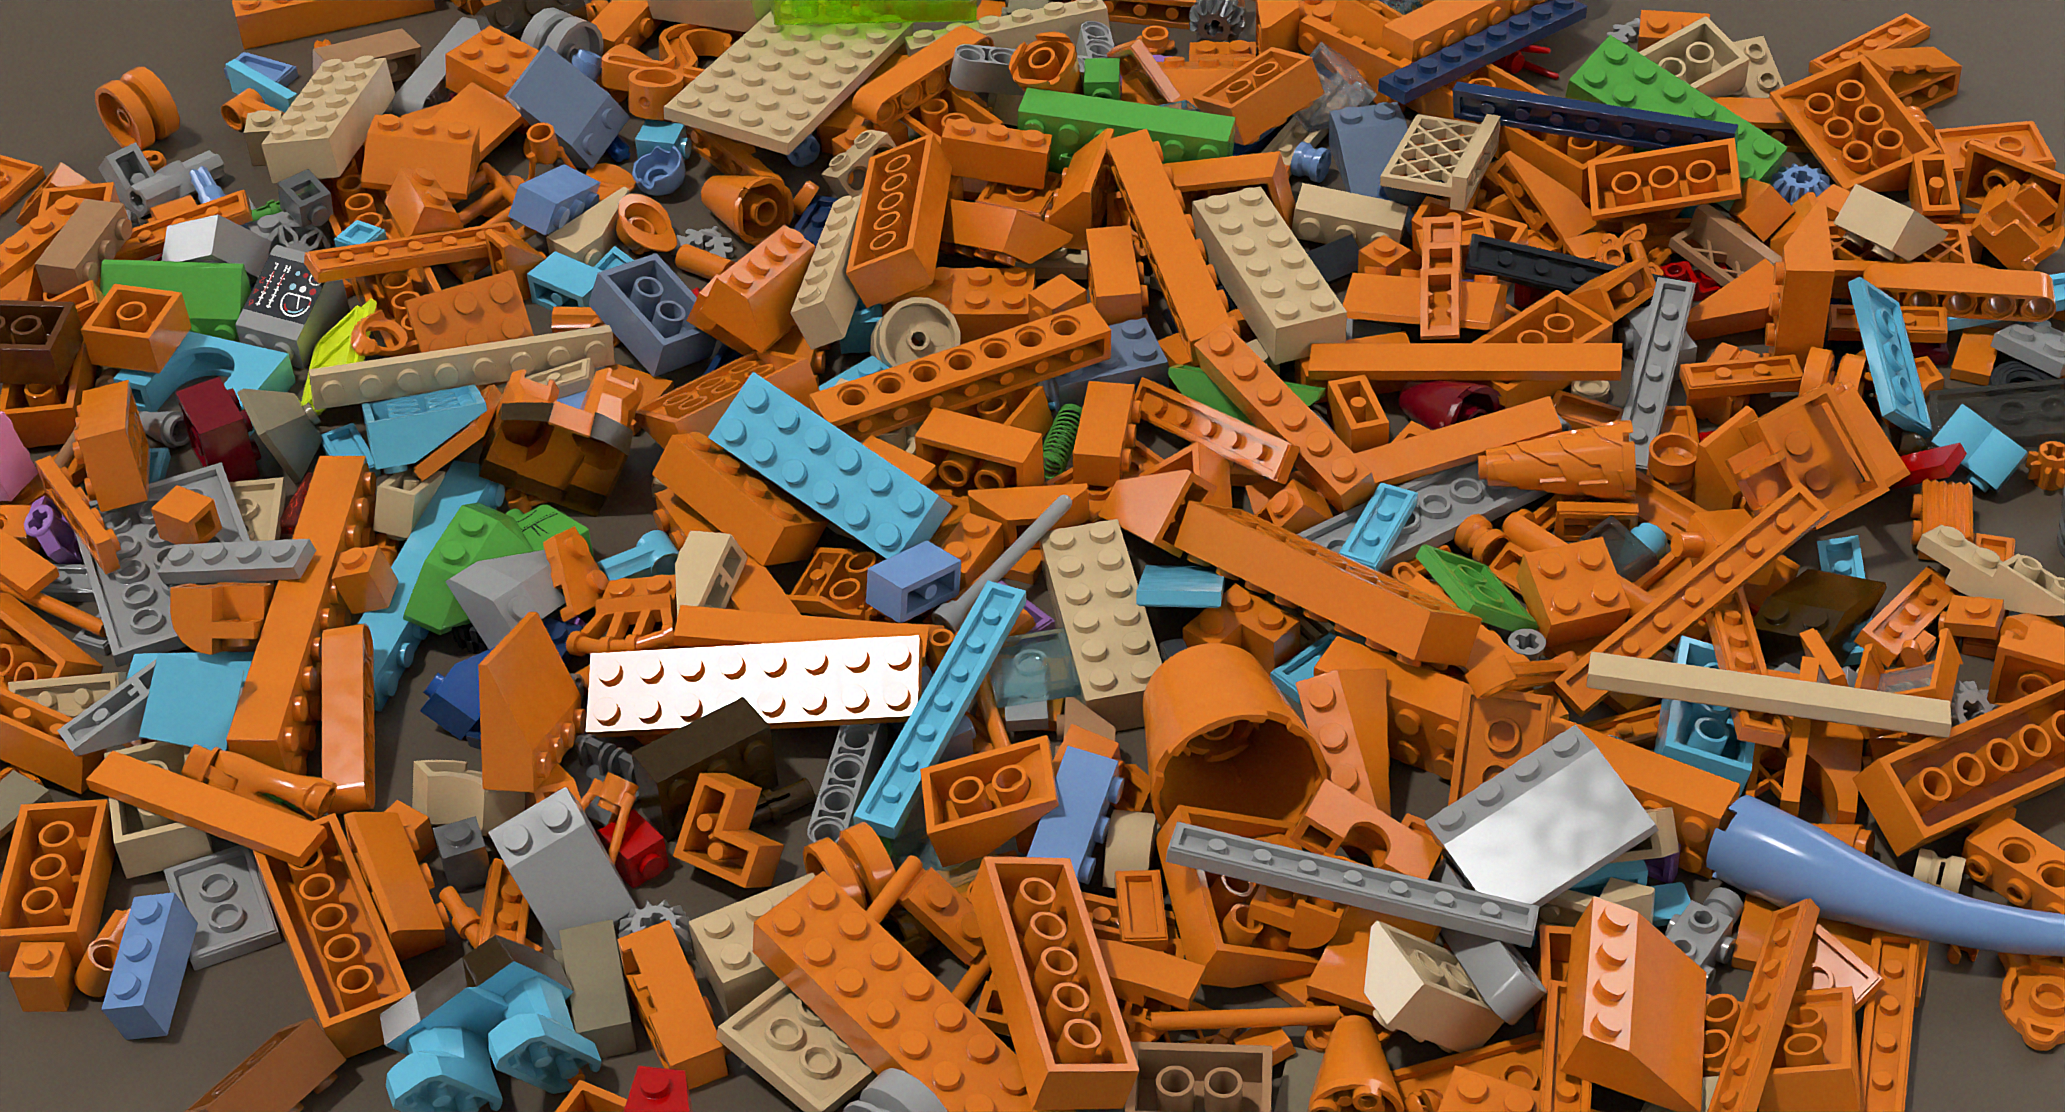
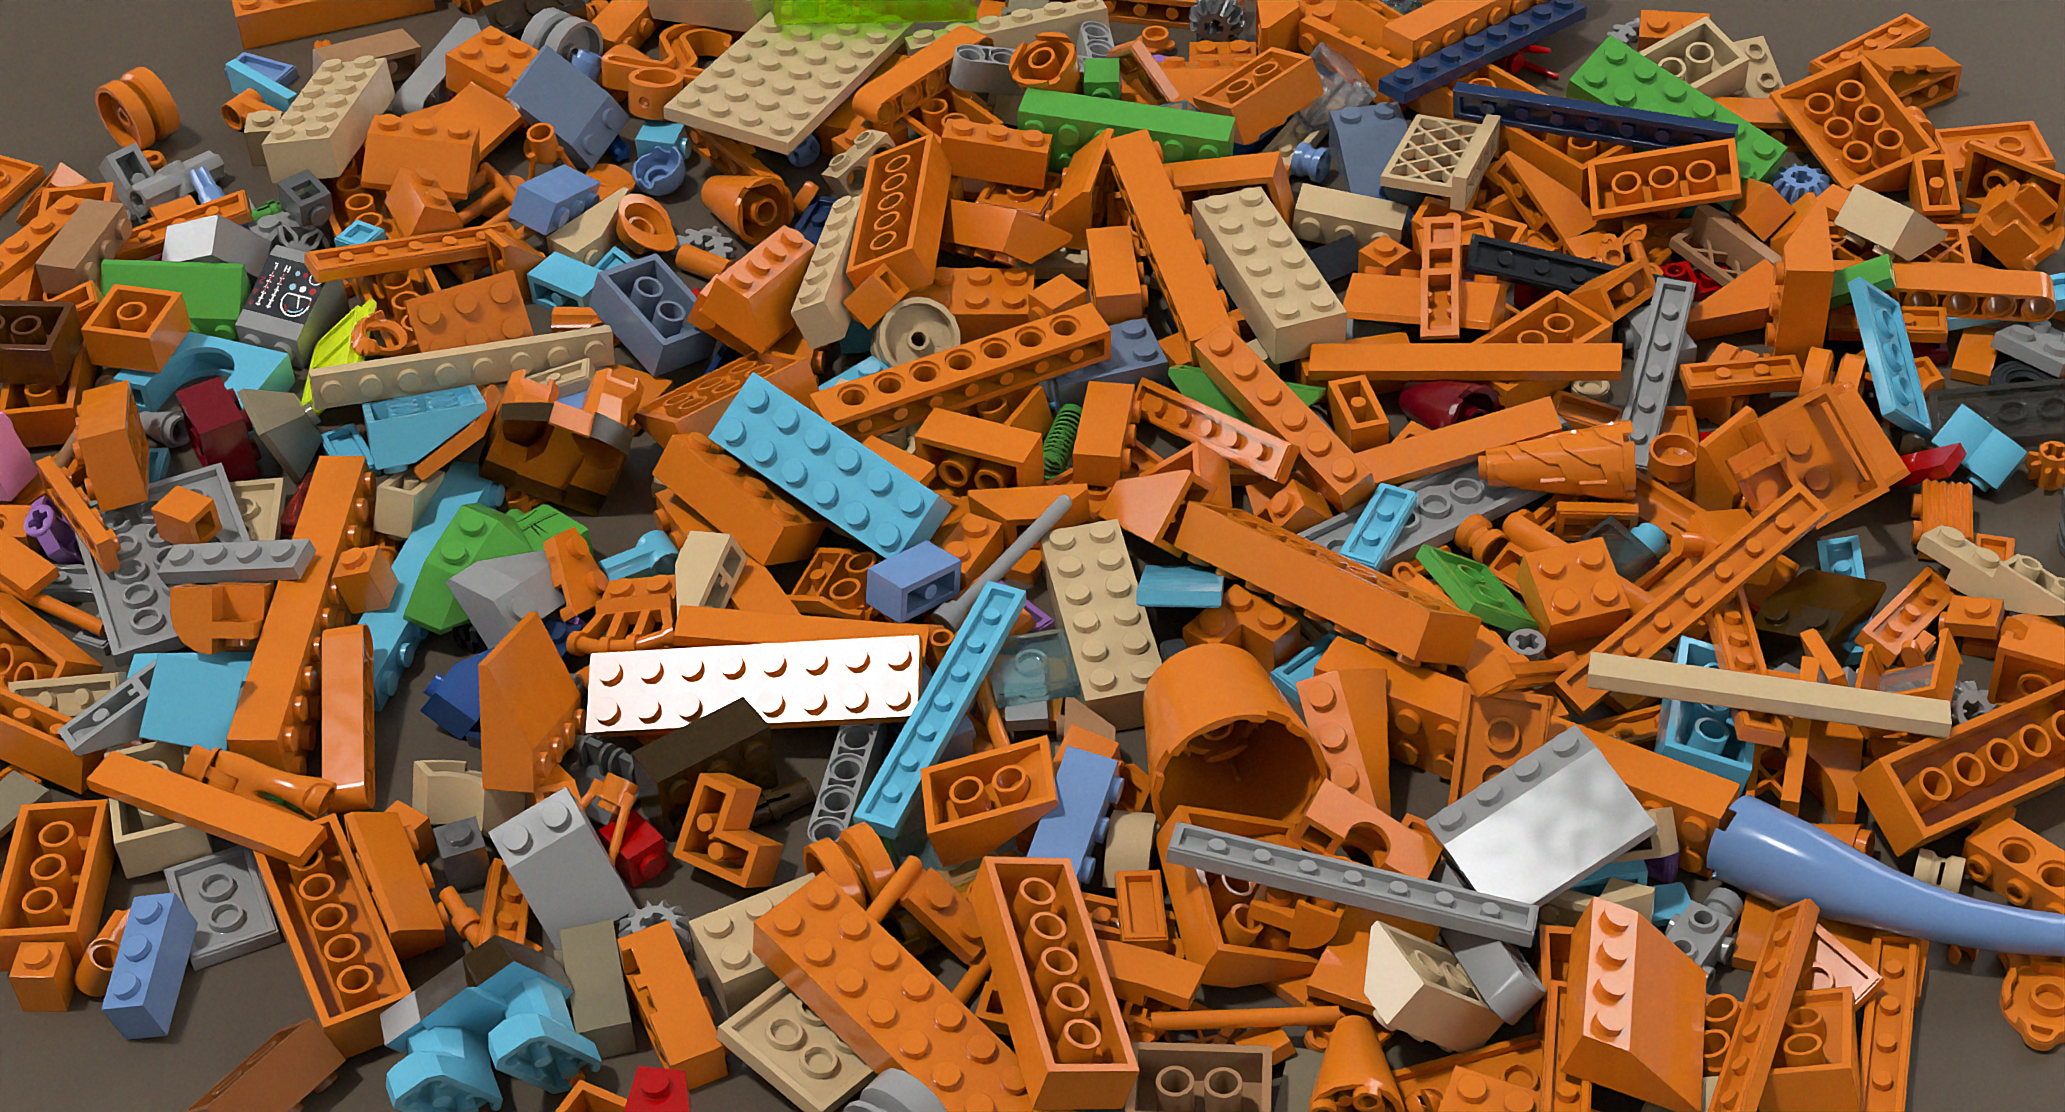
(875, 296): none -> orange brick
(1876, 271): none -> bright green tile

